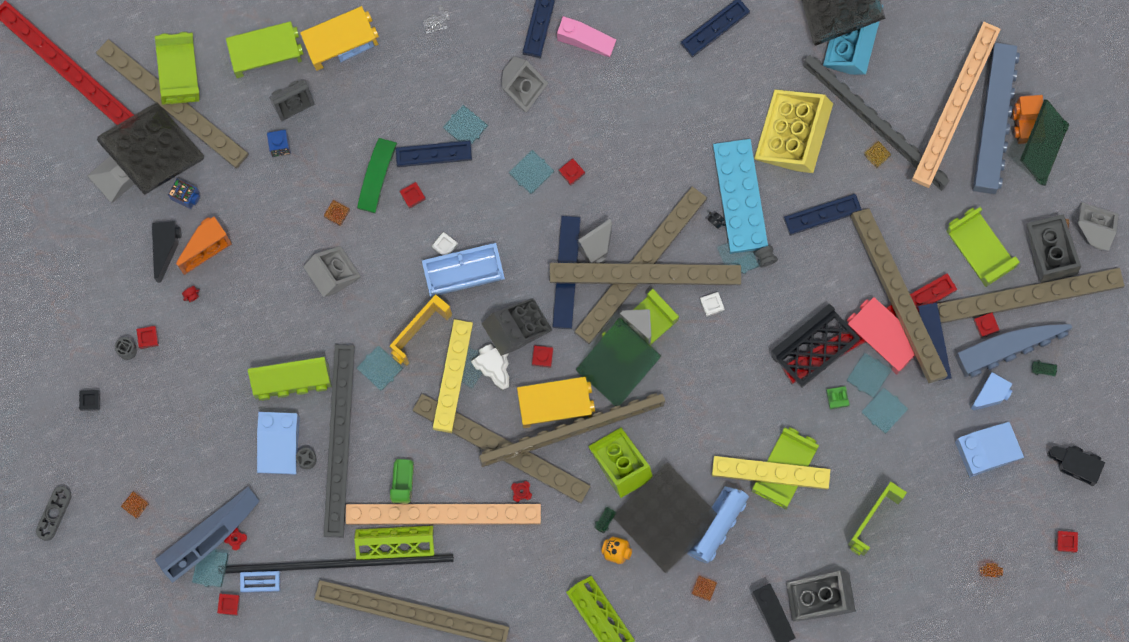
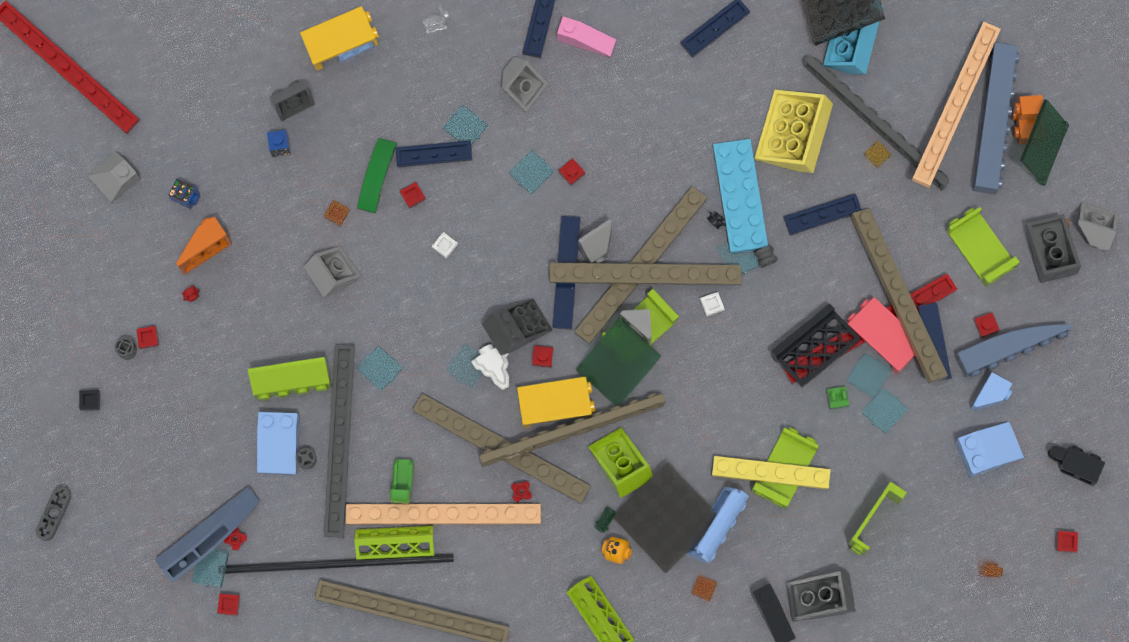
(134, 505): clear orange plate -> none
(150, 148): clear smoke plate -> none
(165, 243): black slope -> none
(177, 68): lime panel -> none
(181, 111): dark tan plate -> none
(243, 582): light blue tile -> none
(264, 47): lime panel -> none
(435, 304): yellow panel -> none
(452, 376): light yellow plate -> none
(463, 269): light blue container -> none
(1030, 295): dark tan plate -> none
(1044, 368): clear green pin -> none

